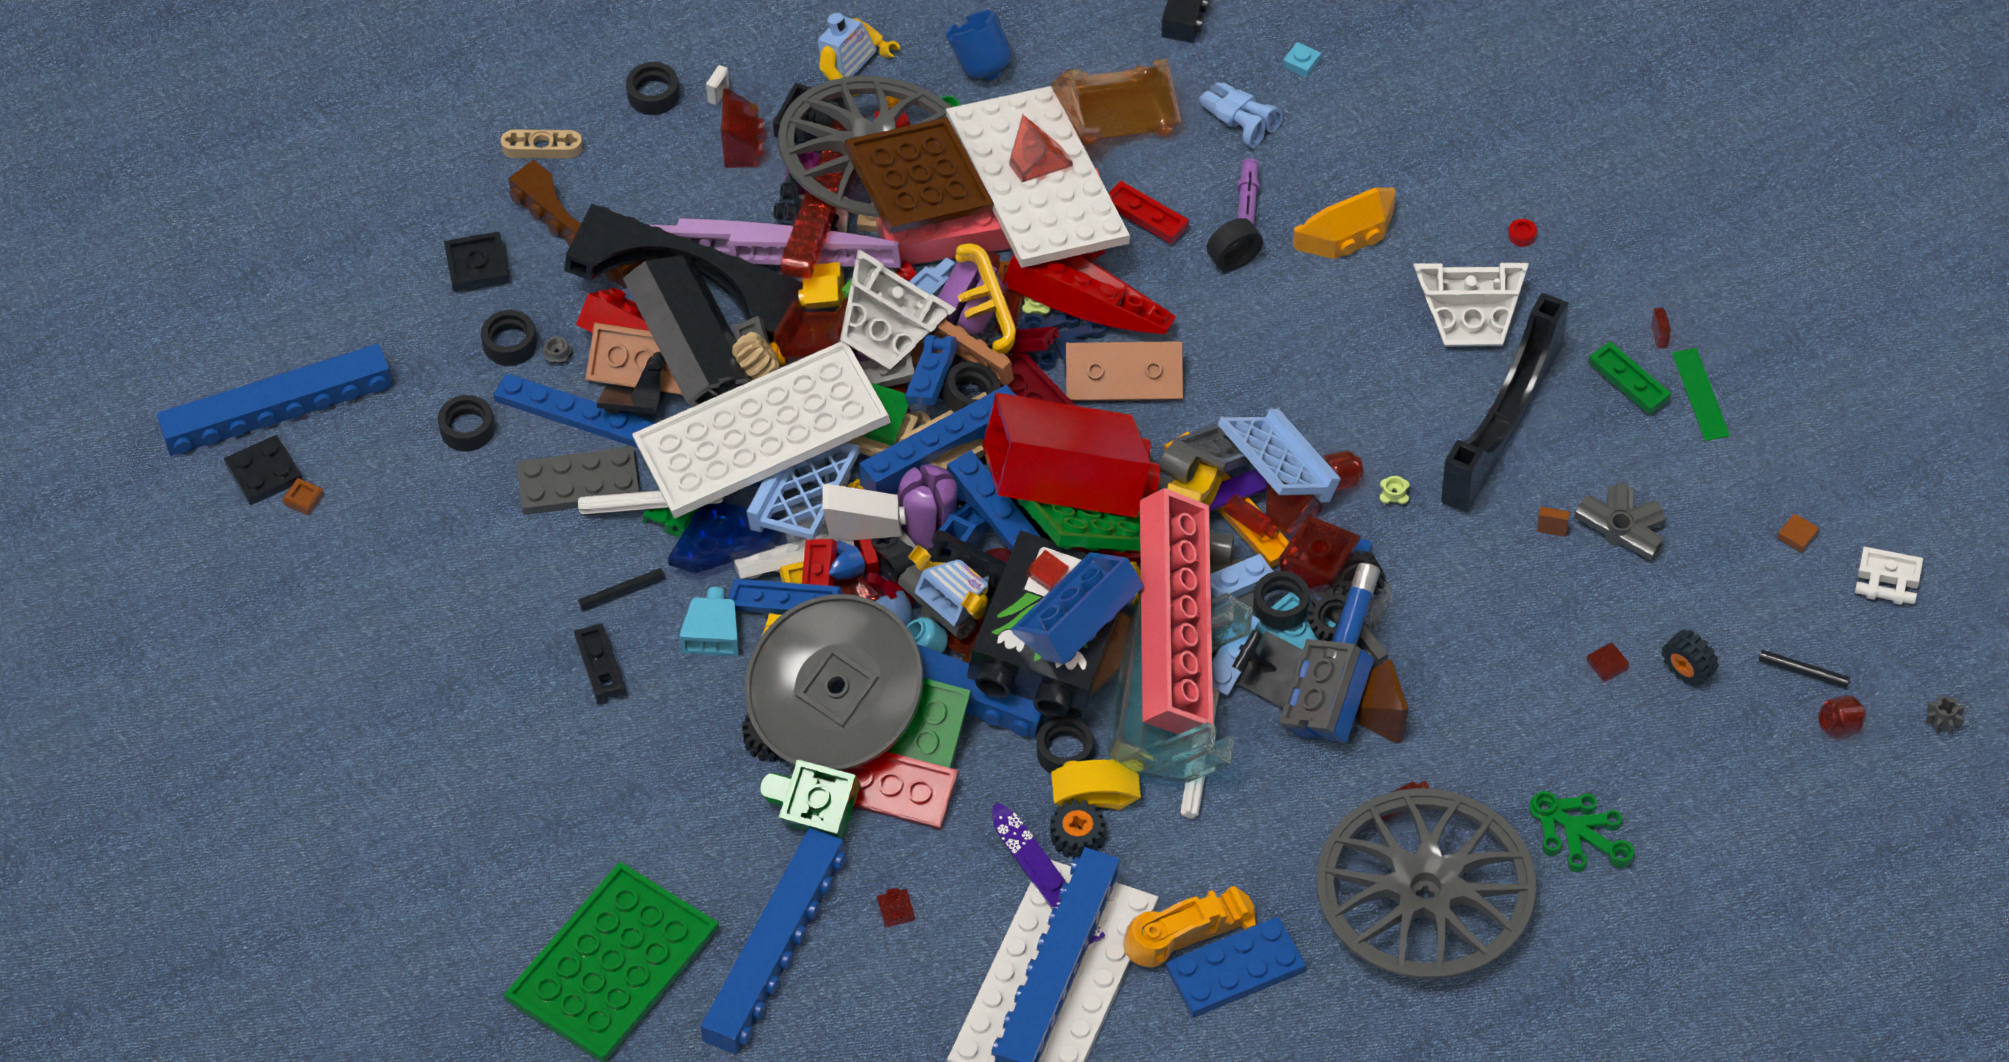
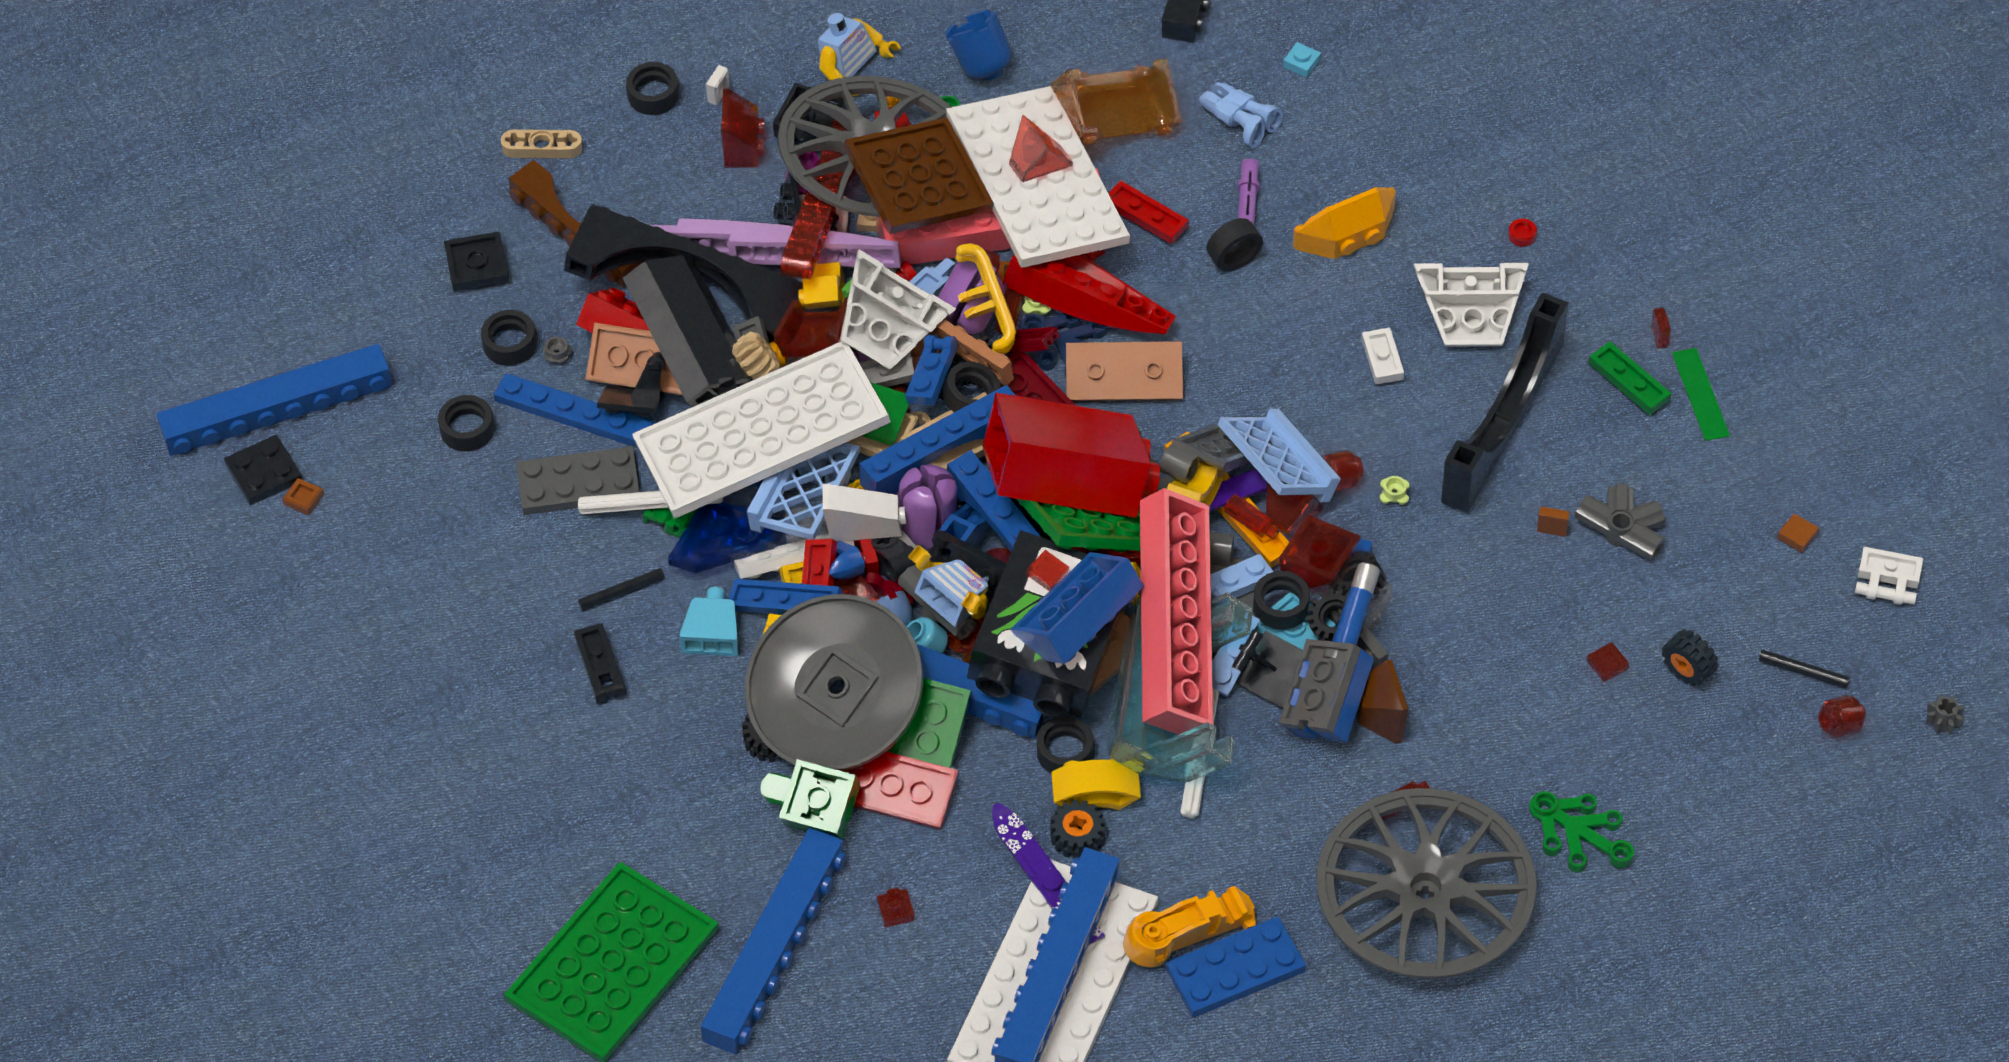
(1382, 356): none -> white plate

